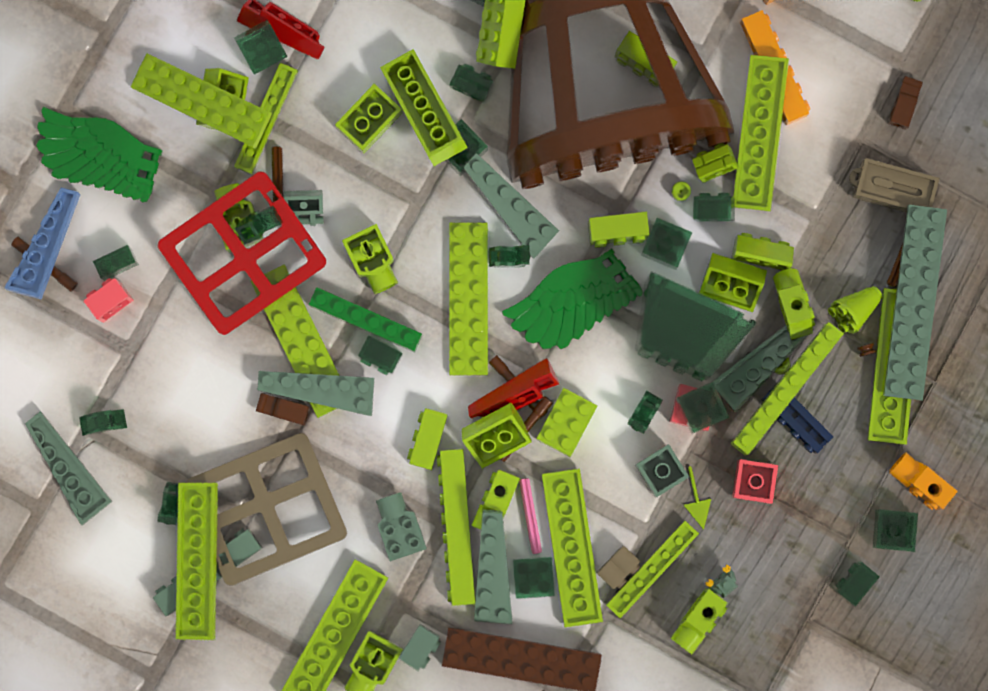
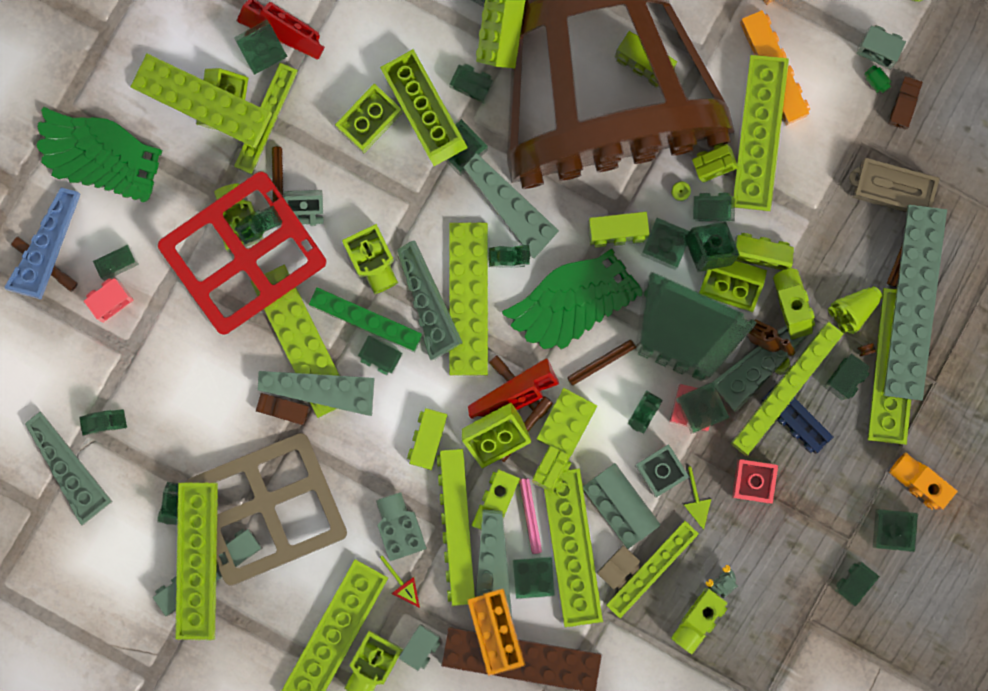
(407, 590): none -> piece
(434, 317): none -> sand green wing
(496, 632): none -> light orange brick
(551, 469): none -> lime brick
(601, 362): none -> reddish brown axle
(621, 506): none -> sand green brick
(711, 246): none -> clear green brick
(769, 339): none -> reddish brown piece
(847, 376): none -> clear green brick
(878, 79): none -> green brick
(881, 46): none -> sand green brick

